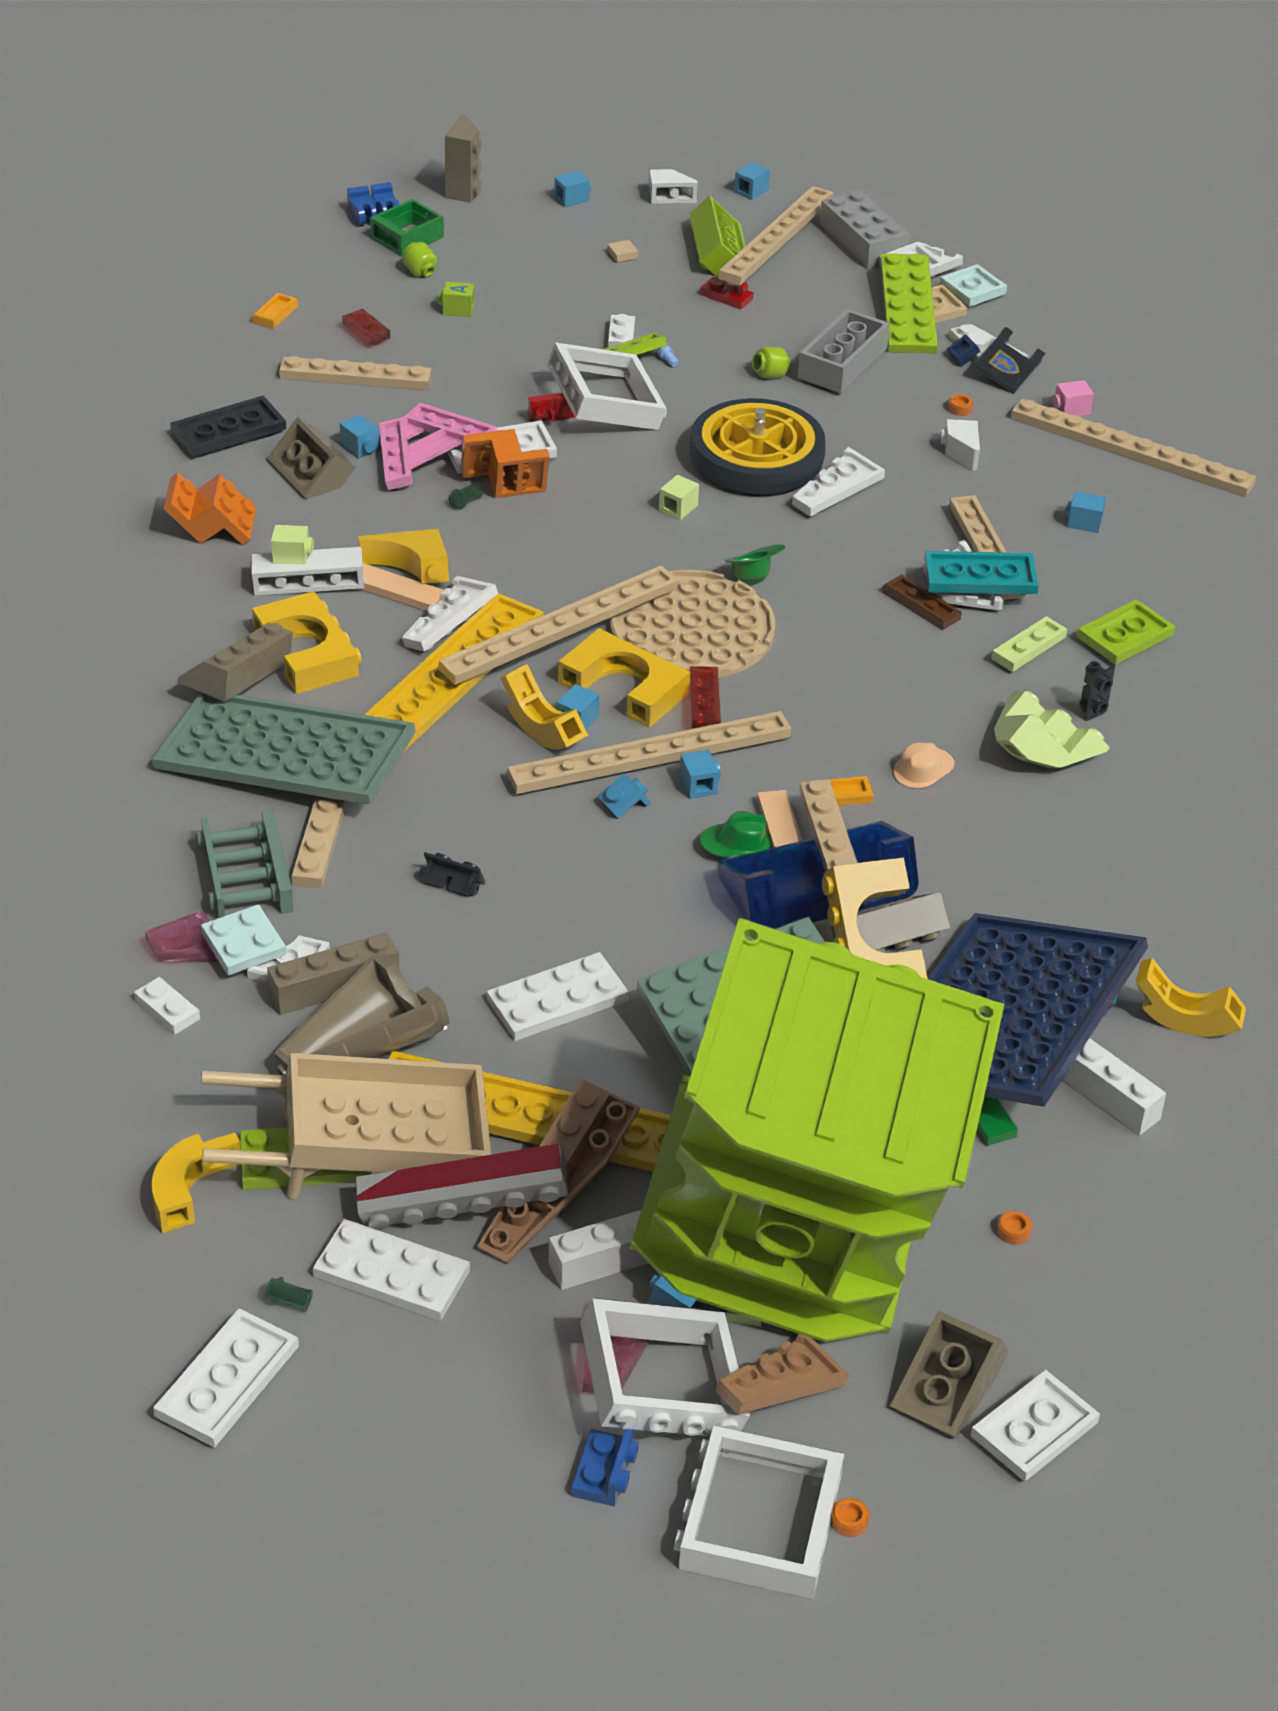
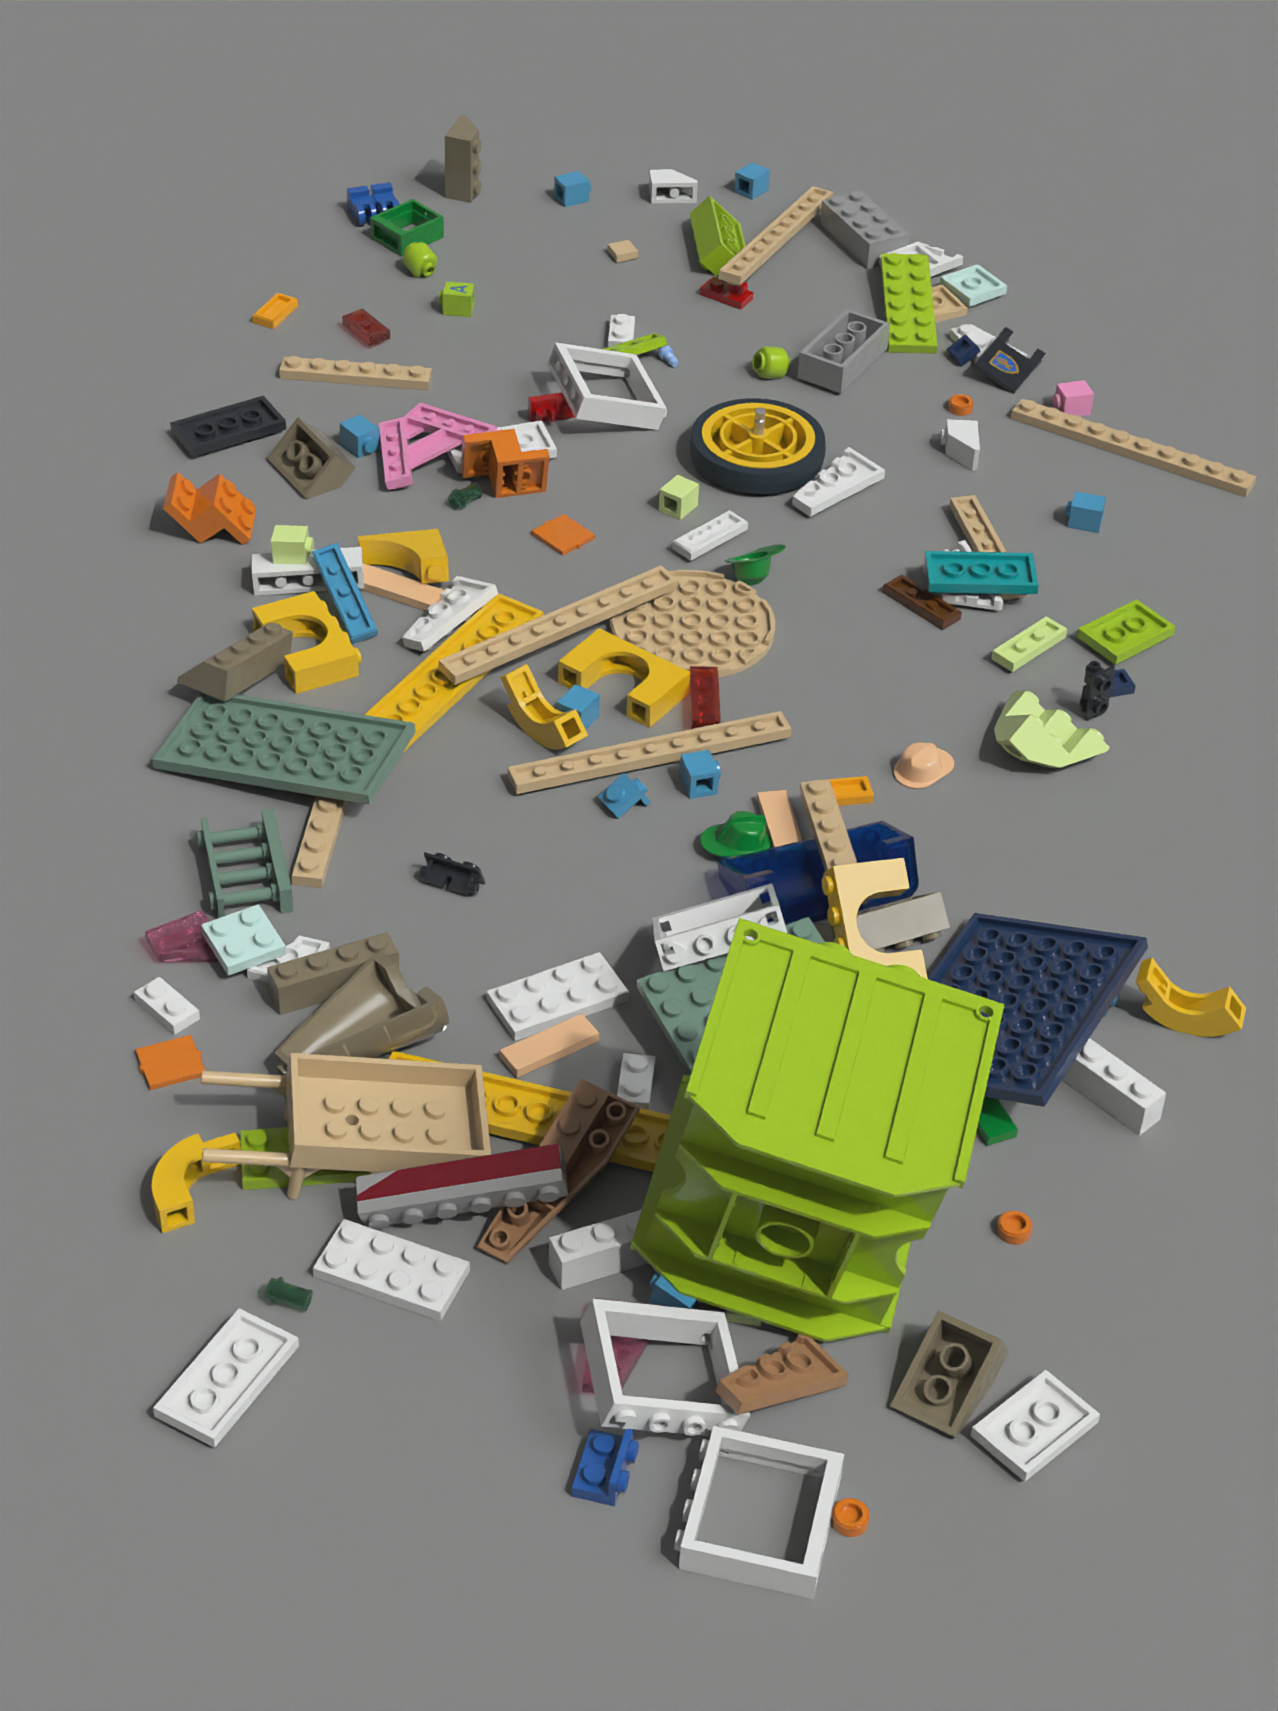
(170, 1062): none -> orange piece
(344, 593): none -> dark azure tile
(549, 1045): none -> light nougat tile
(563, 534): none -> orange piece
(636, 1079): none -> white plate
(710, 535): none -> white plate
(710, 926): none -> white window
(1122, 684): none -> dark blue tile

